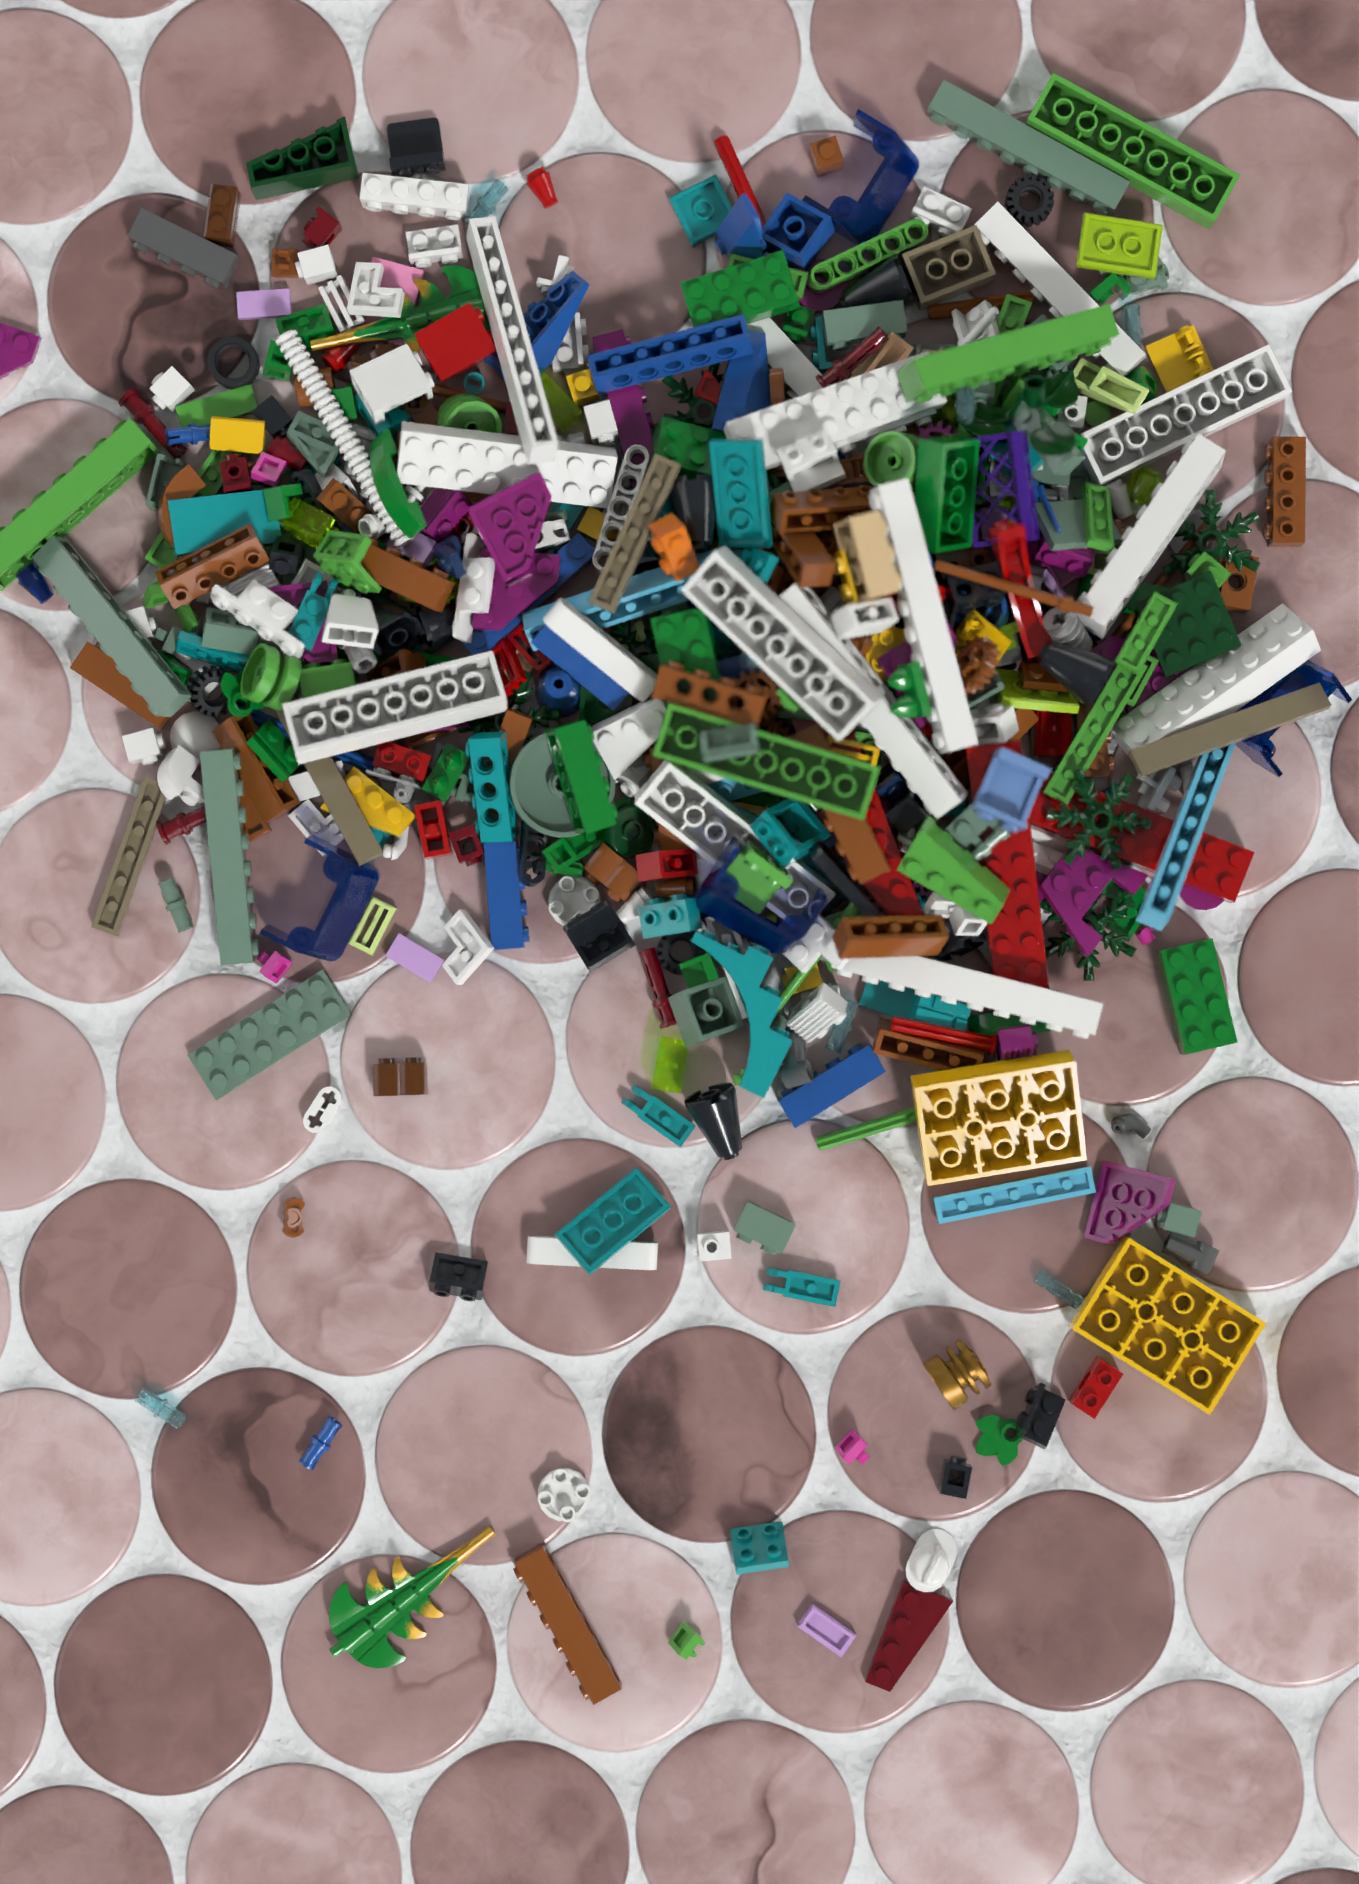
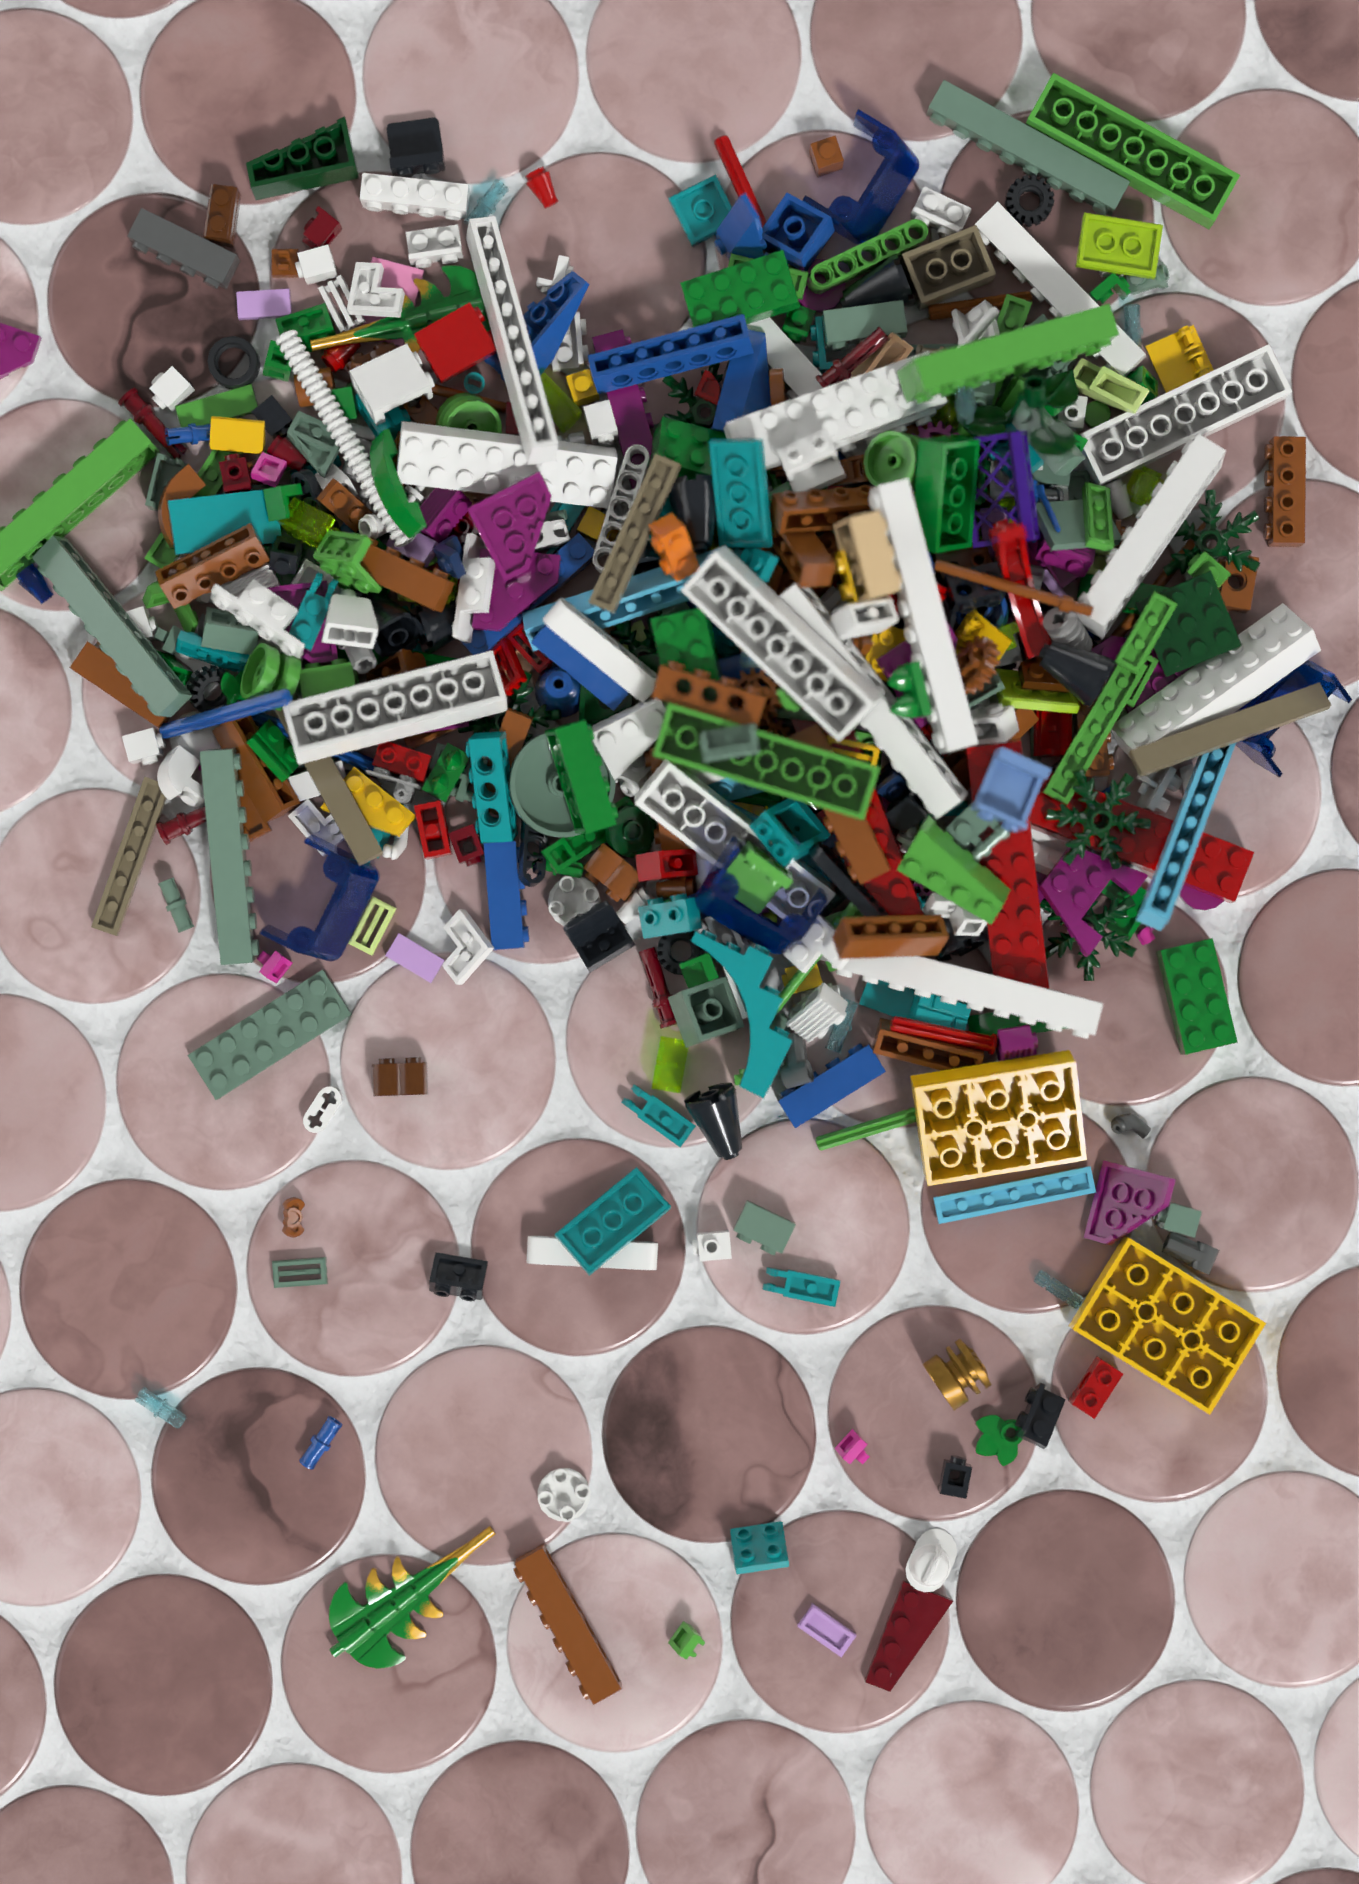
(225, 714): none -> blue axle
(323, 1271): none -> sand green tile

